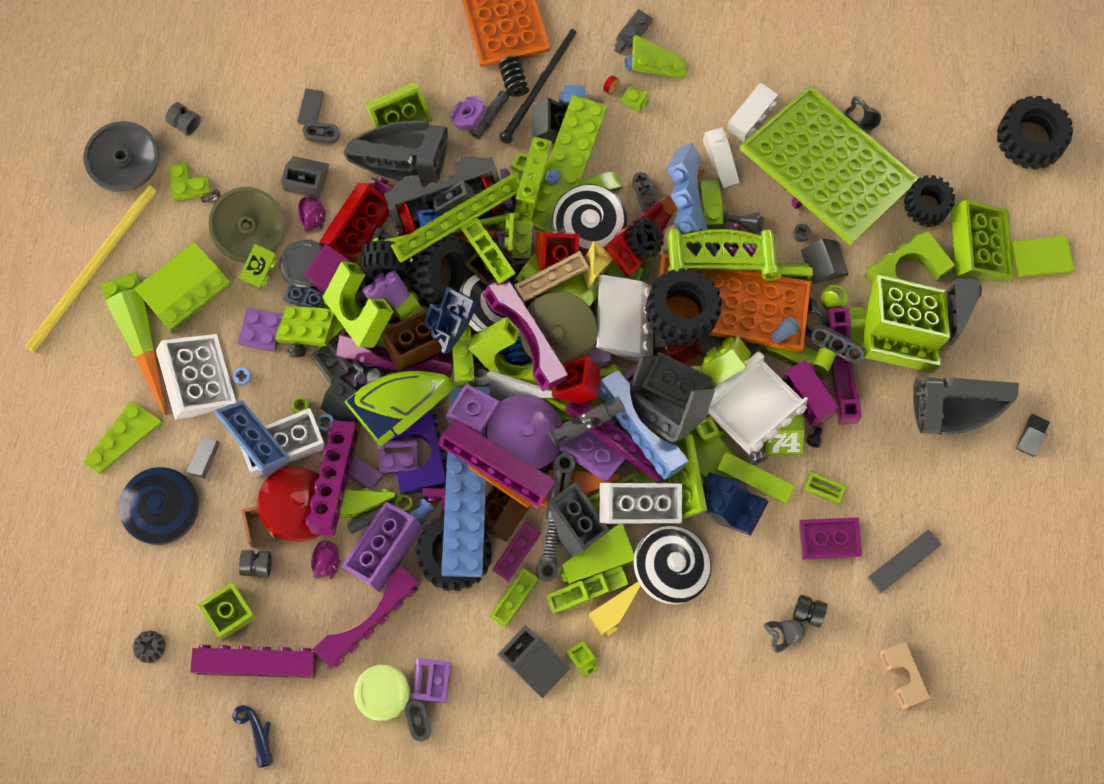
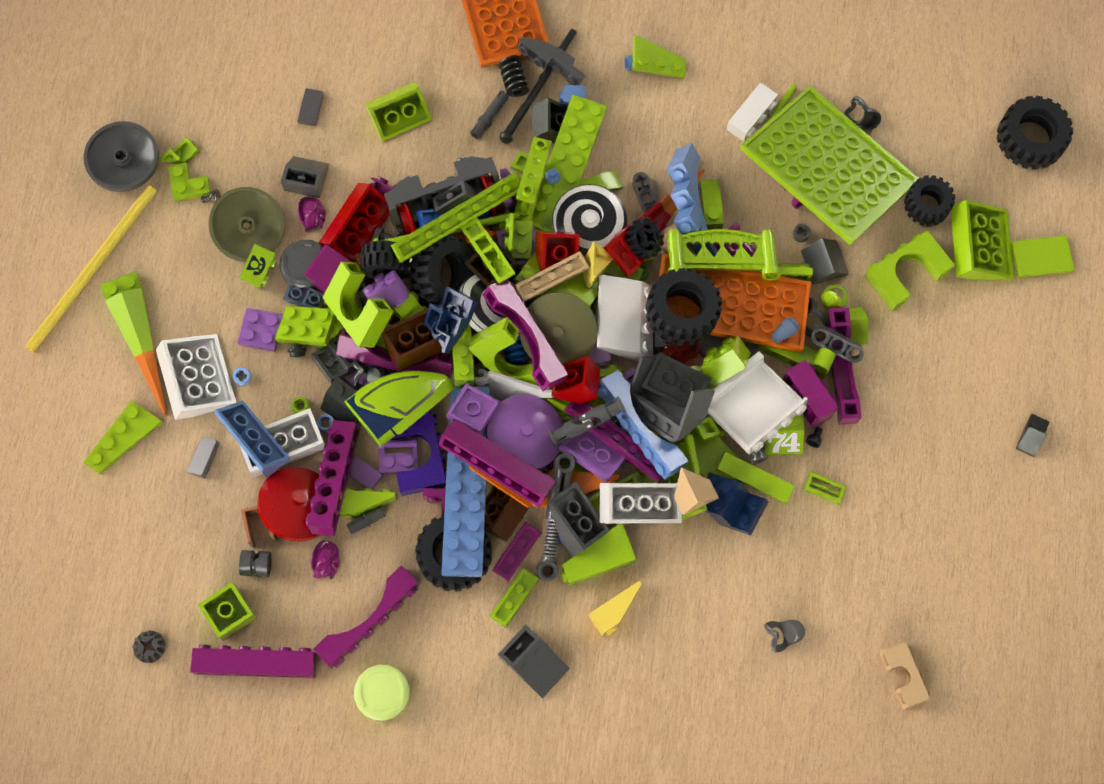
(158, 506): dish -> none
(181, 153): none -> lime slope
(182, 286): lime slope -> none
(184, 119): dark grey wheel -> none
(260, 736): dark blue plant -> none
(322, 131): dark grey plate -> none
(382, 546): medium lavender slope -> none
(401, 150): dark grey panel -> none
(408, 508): lime bush -> none
(418, 721): dark grey plate -> none
(422, 510): medium blue bush -> none
(437, 680): medium lavender plate -> none
(476, 111): medium lavender plate -> none
(545, 54): none -> dark grey slope
(583, 659): lime bracket -> none
(588, 590): lime slope -> none
(611, 84): red tile -> none
(635, 99): lime bracket -> none
(636, 26): dark grey hinge -> none
(672, 564): dish -> none
(693, 491): none -> tan slope
(721, 157): white slope -> none
(752, 222): dark grey piece -> none
(784, 101): none -> lime bar
(811, 611): pearl dark grey wheel -> none
(830, 538): magenta plate -> none
(904, 561): dark grey tile -> none
(906, 324): lime slope -> none
(959, 404): dark grey panel -> none
(960, 303): dark grey slope -> none

